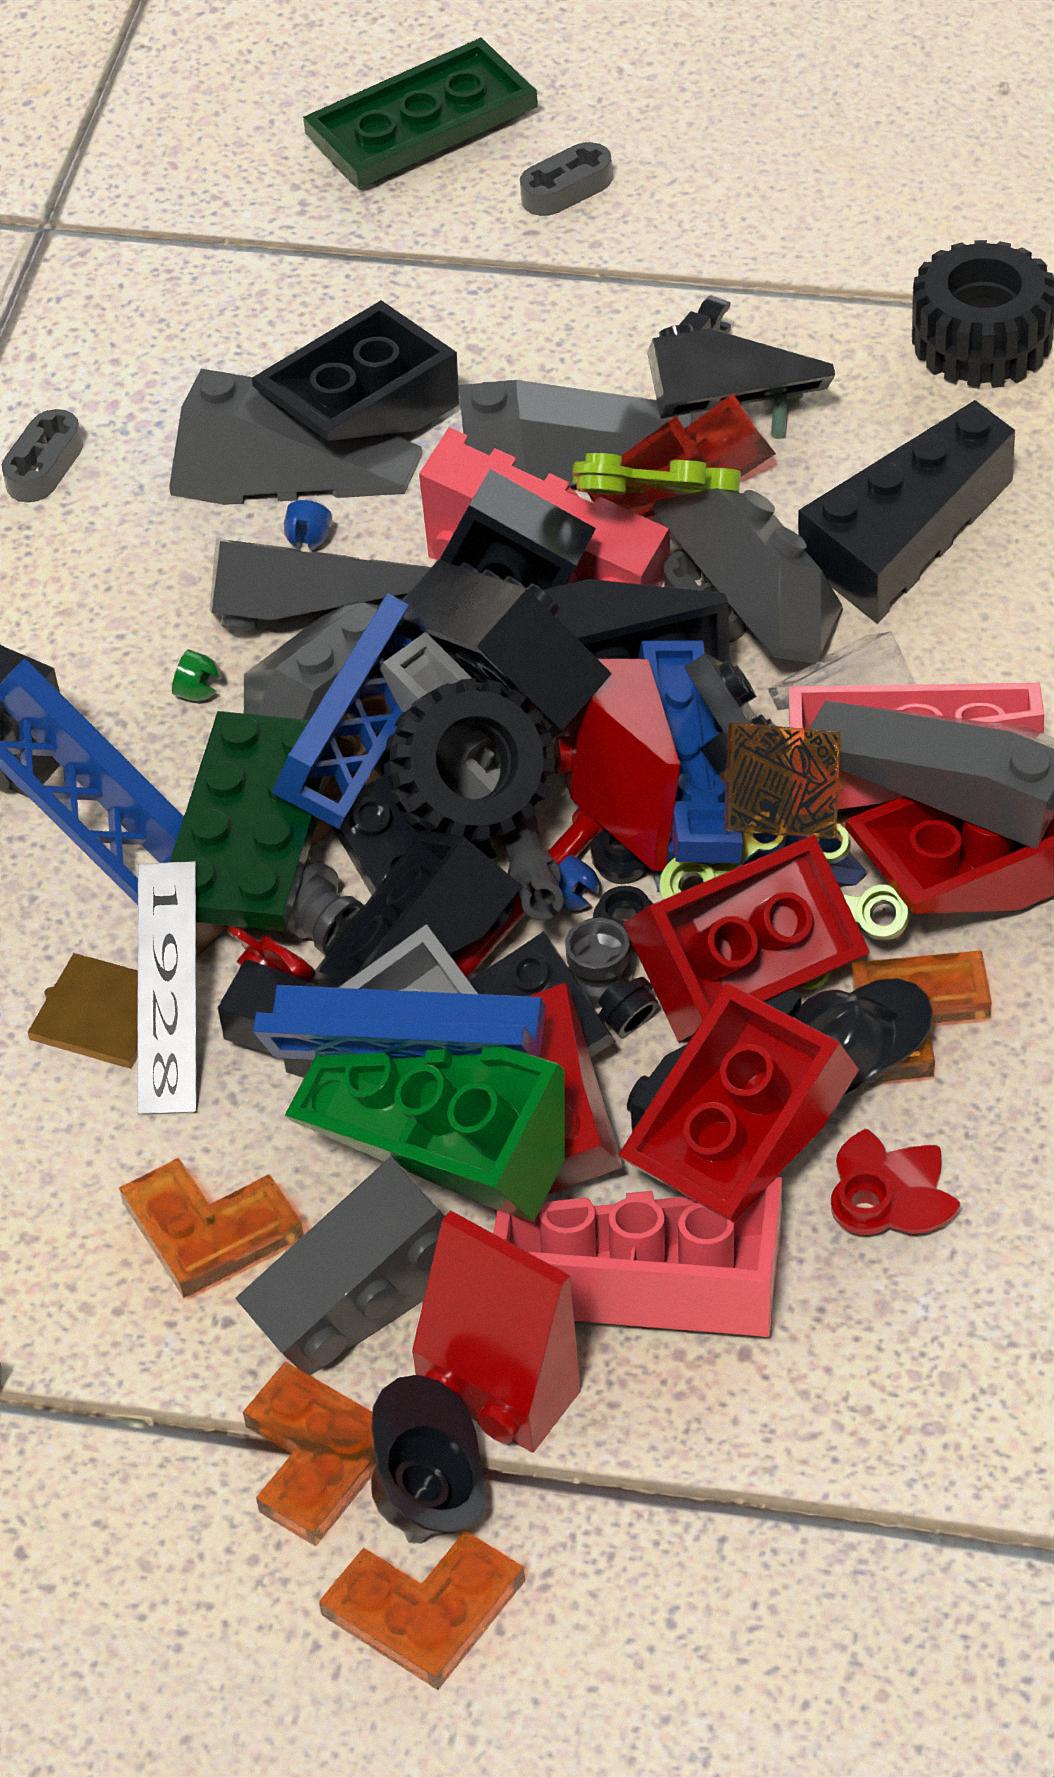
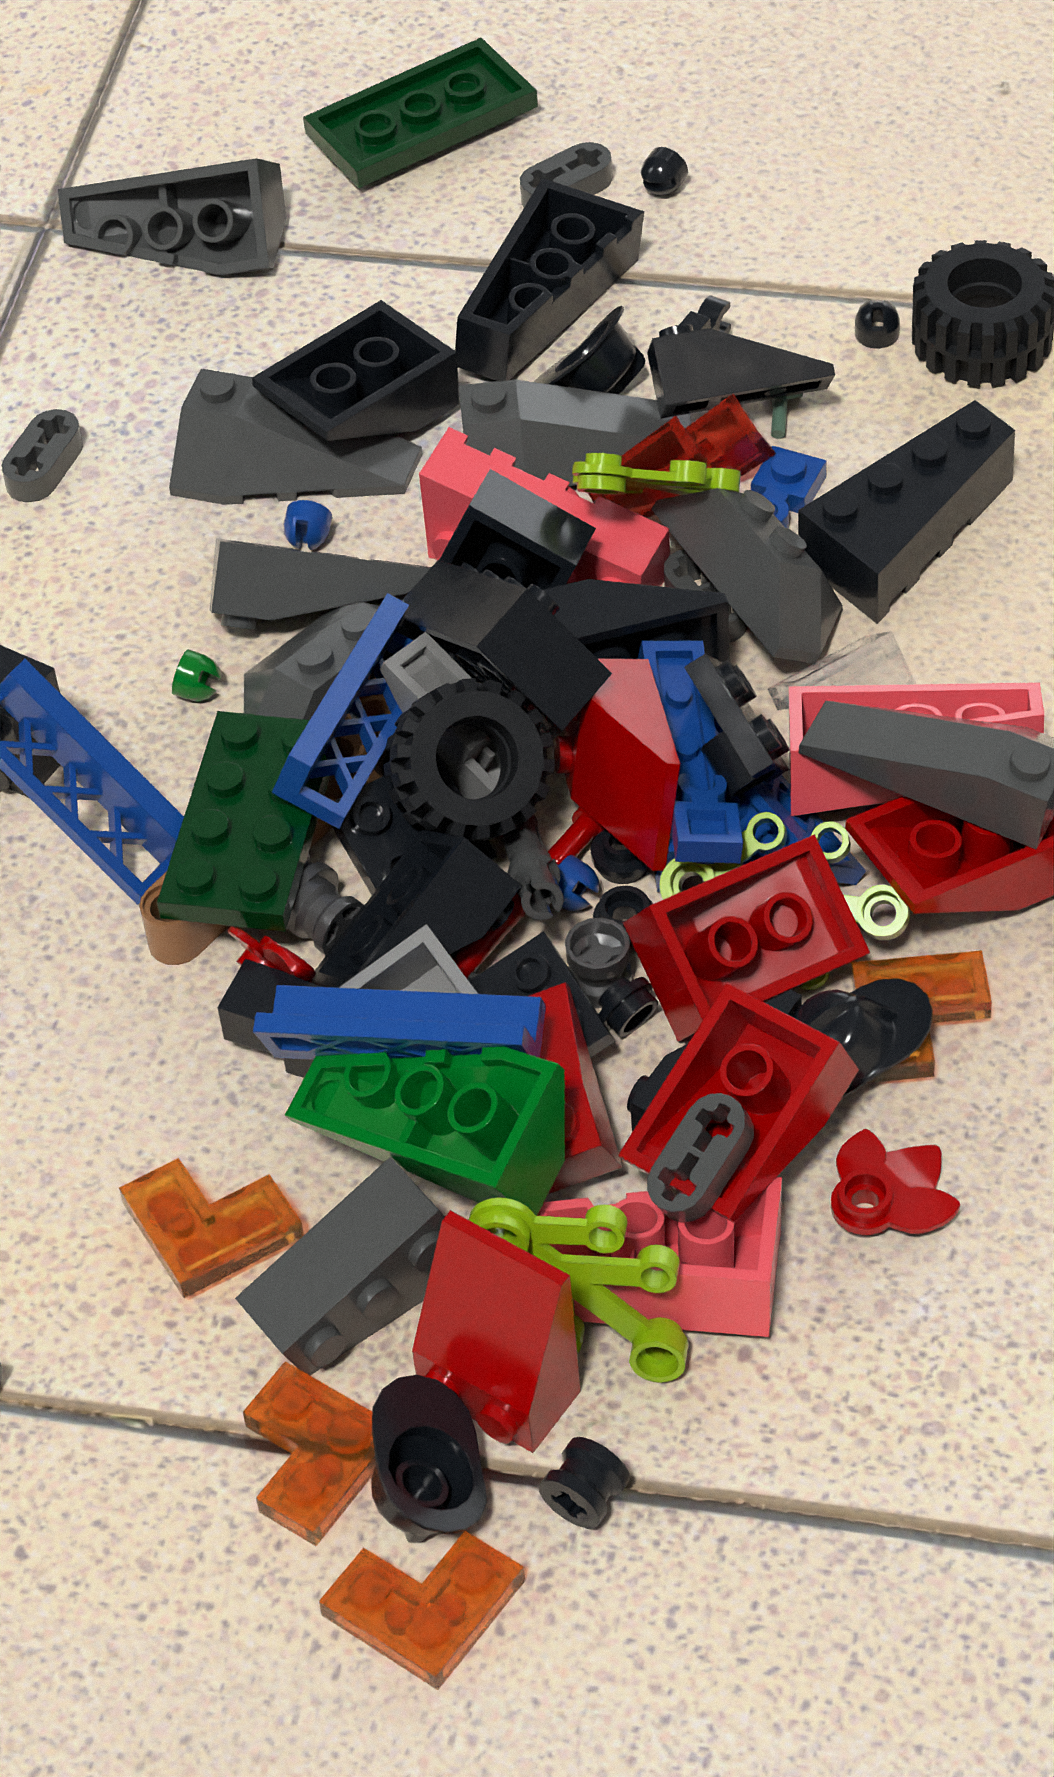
(91, 1011): pearl gold piece -> none
(166, 987): sticker -> none
(192, 218): none -> dark grey wedge
(544, 276): none -> black wedge
(584, 1482): none -> black wheel
(601, 363): none -> black piece
(657, 1343): none -> lime plant
(663, 171): none -> black hinge
(700, 1157): none -> dark grey beam
(782, 780): clear orange piece -> none
(789, 481): none -> blue plate
(877, 336): none -> black hinge

